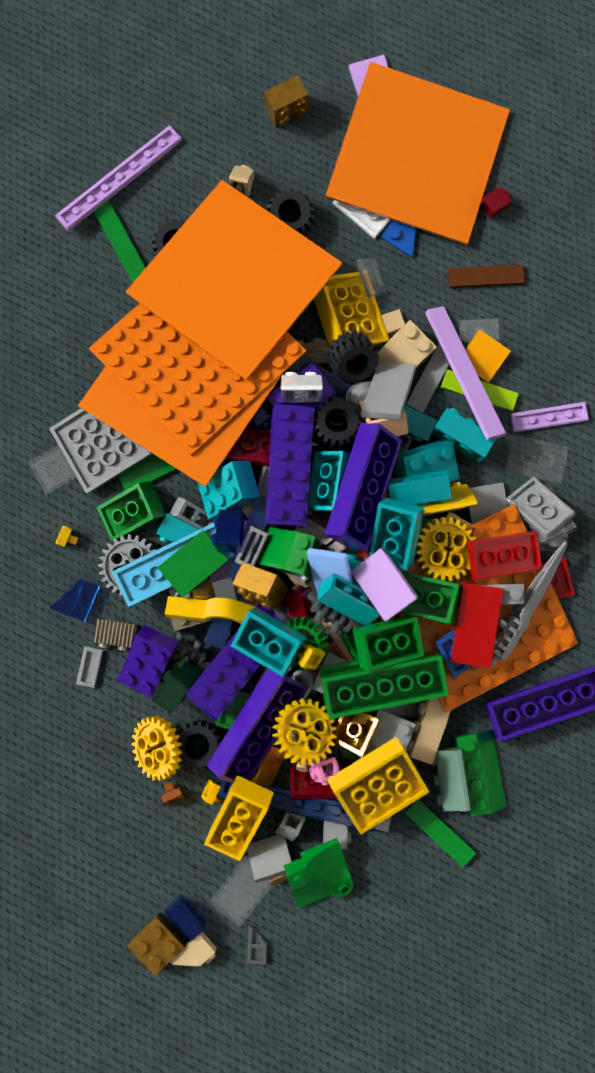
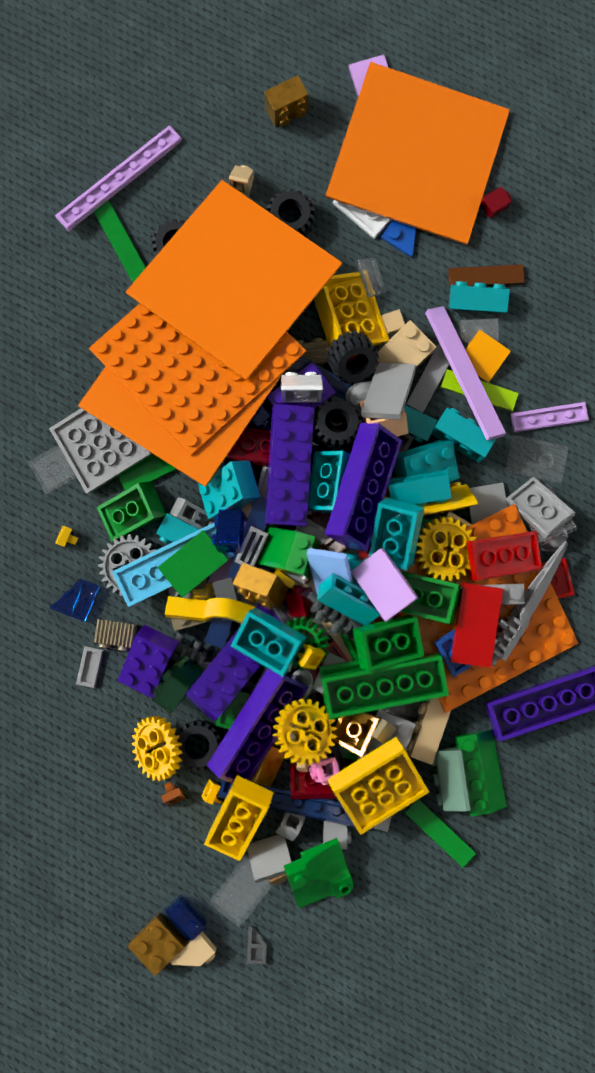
(286, 580): none -> yellow tile
(383, 731): none -> dark tan tile
(479, 297): none -> teal brick

